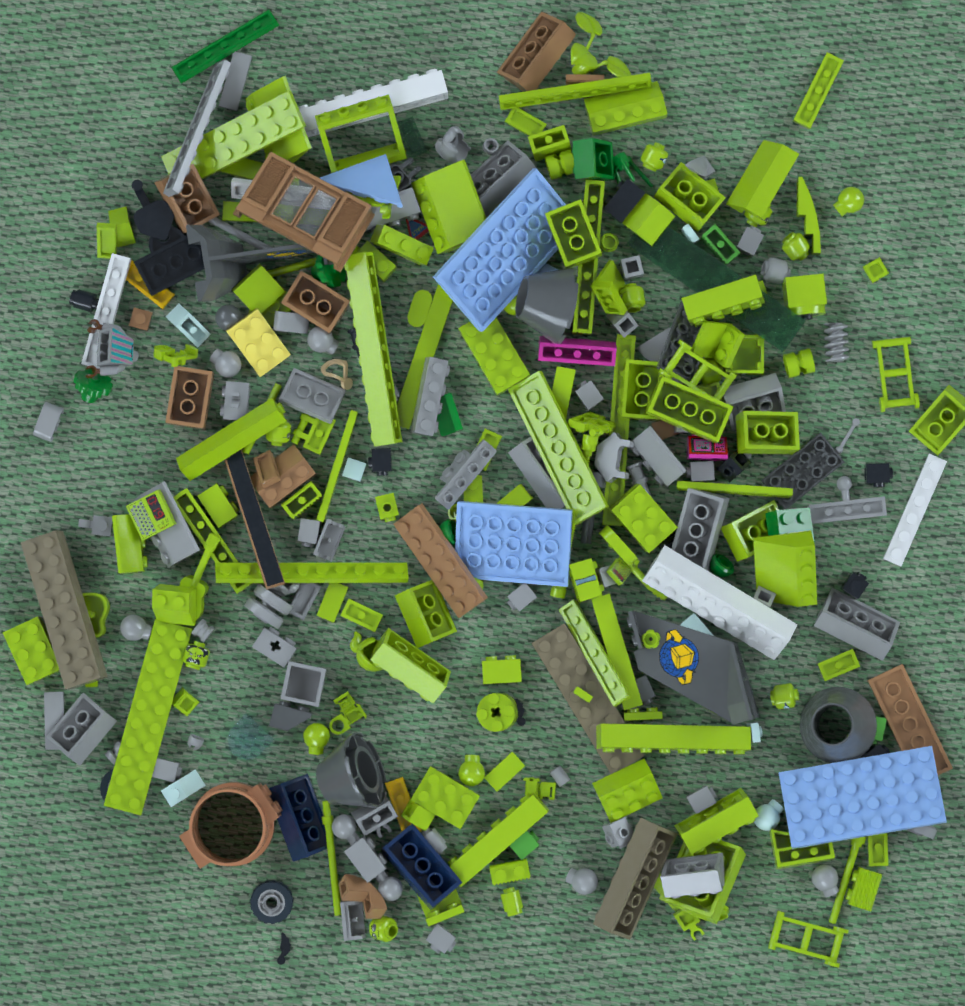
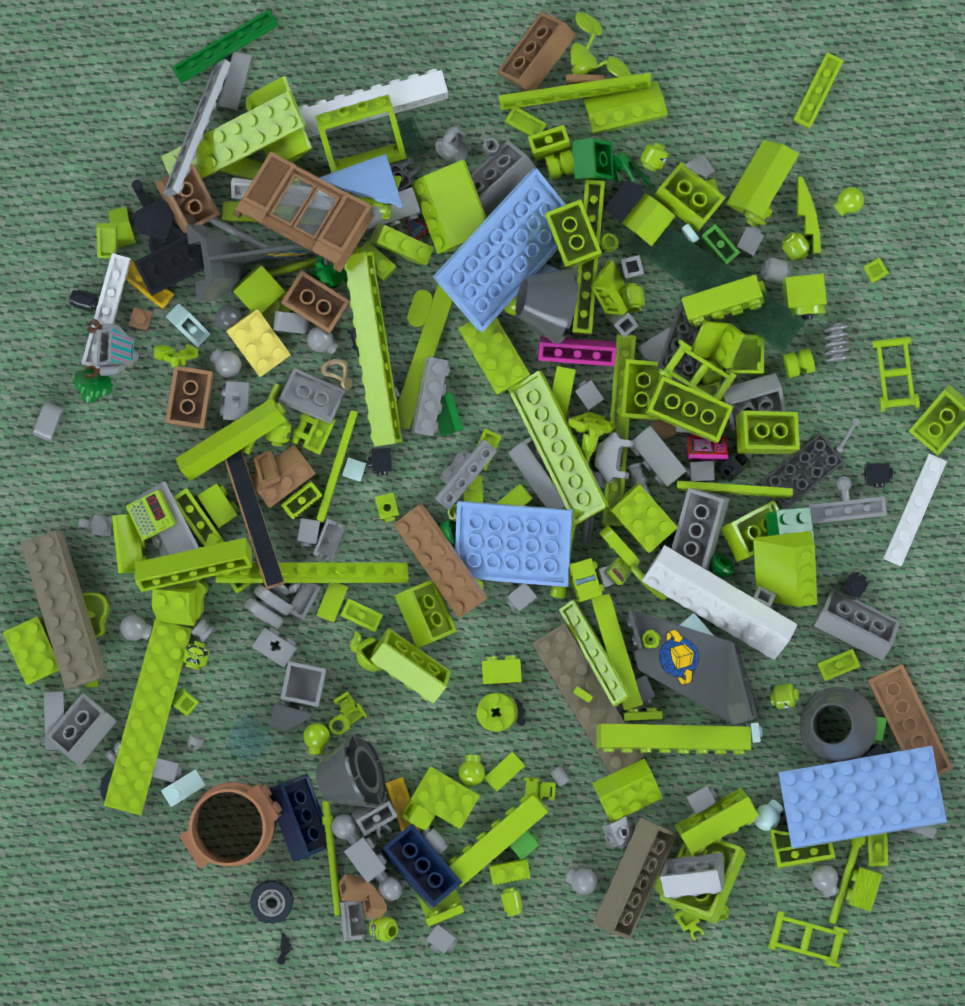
(193, 564): none -> lime brick

